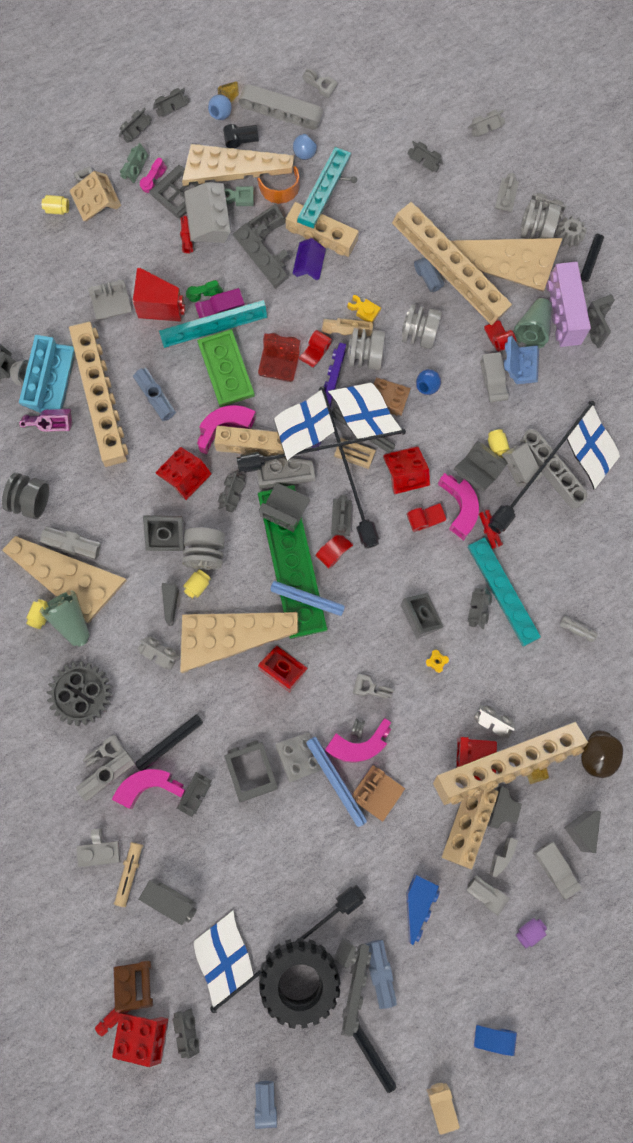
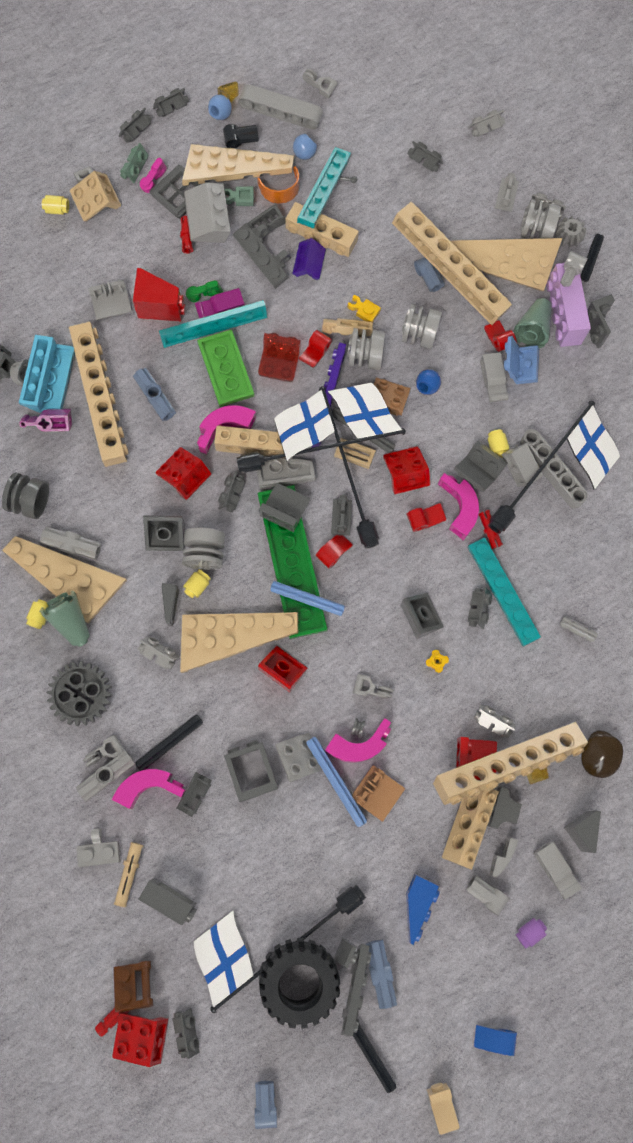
(572, 267): none -> light grey axle

